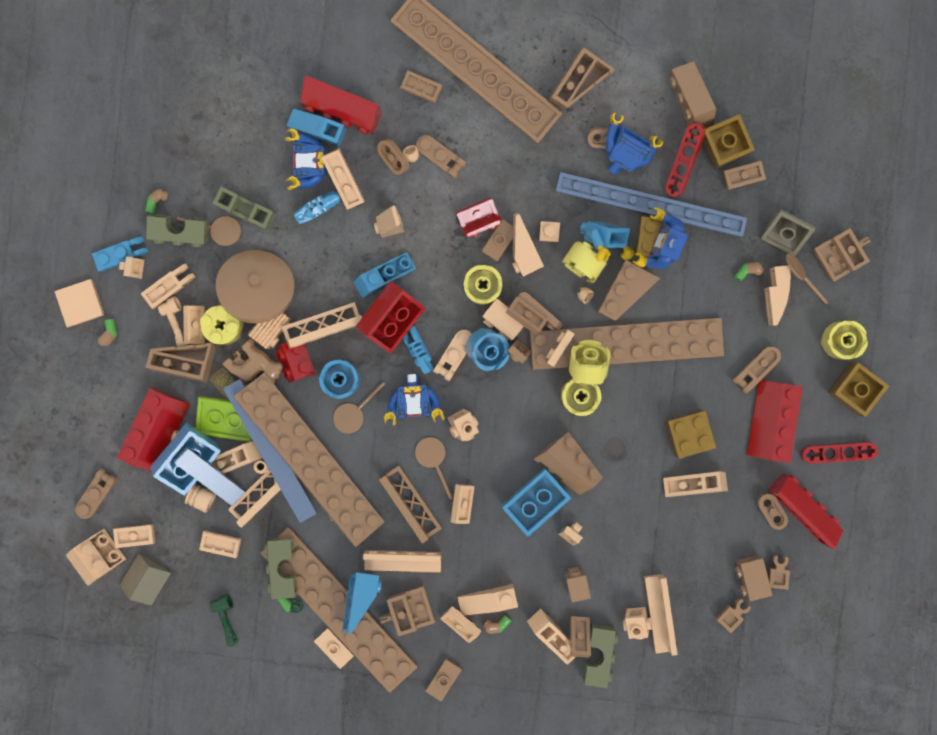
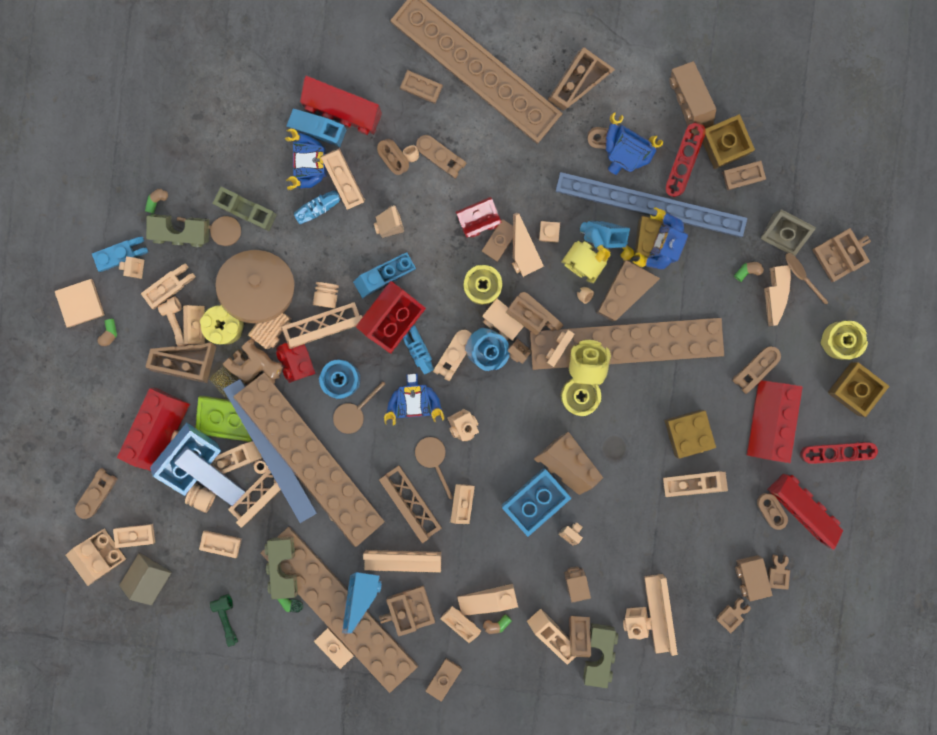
(325, 295): none -> light nougat piece

